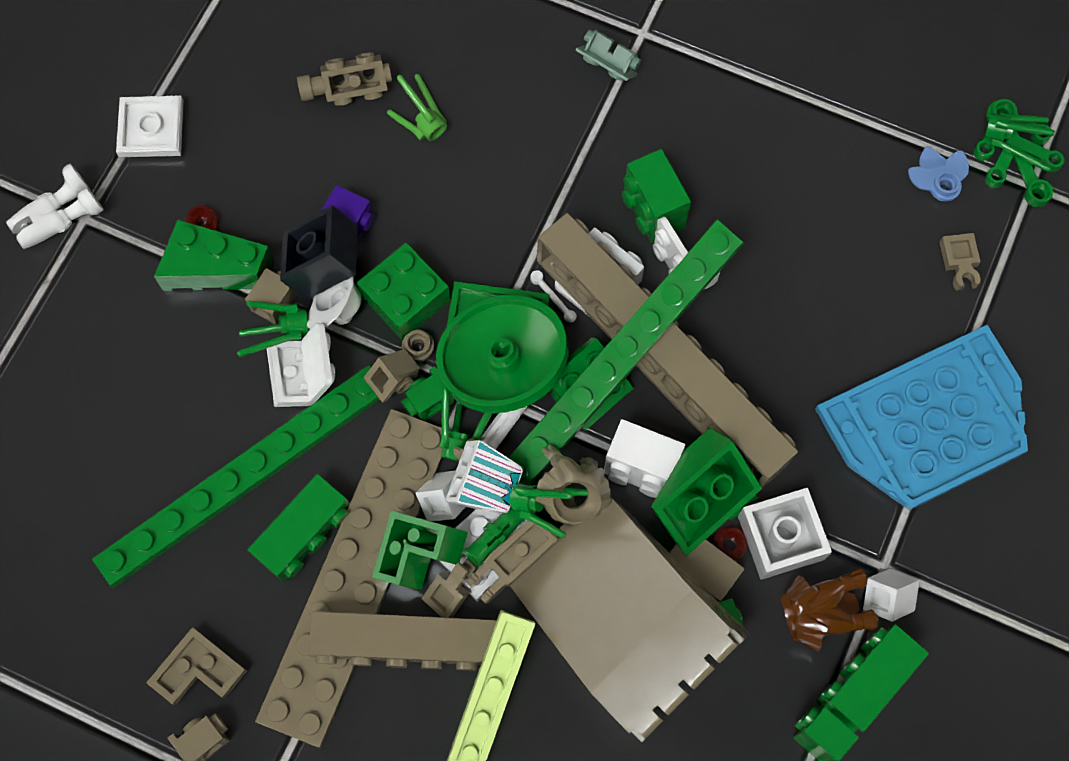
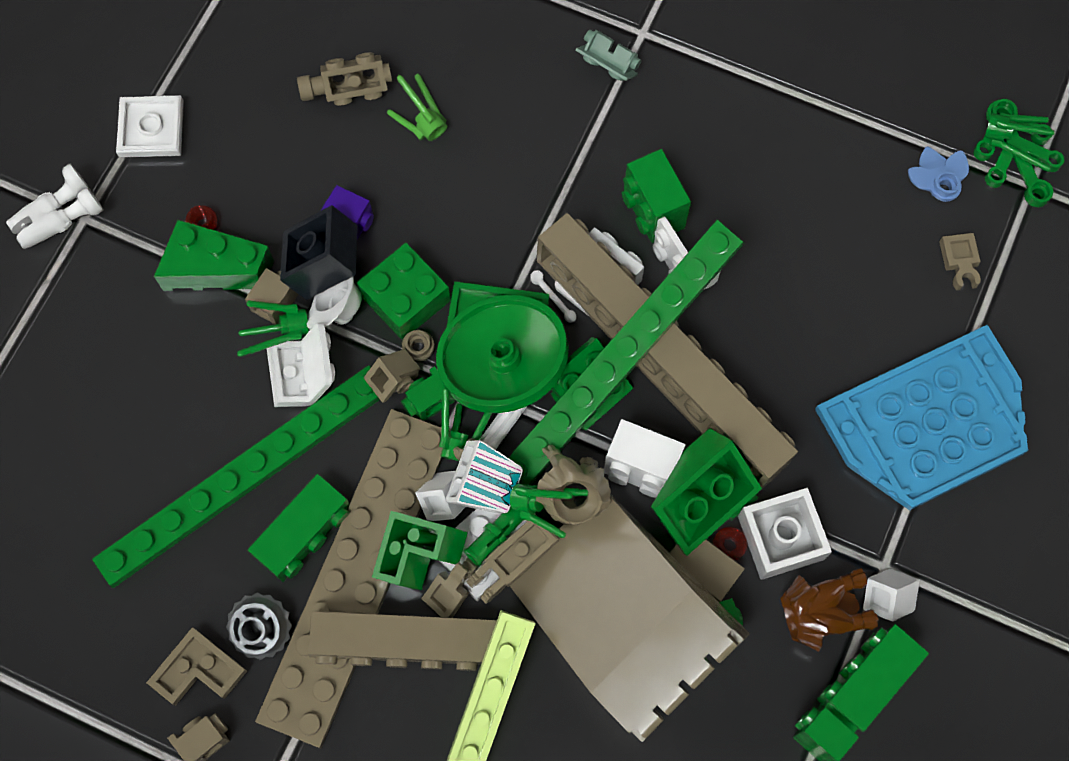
(261, 617): none -> dark grey piece

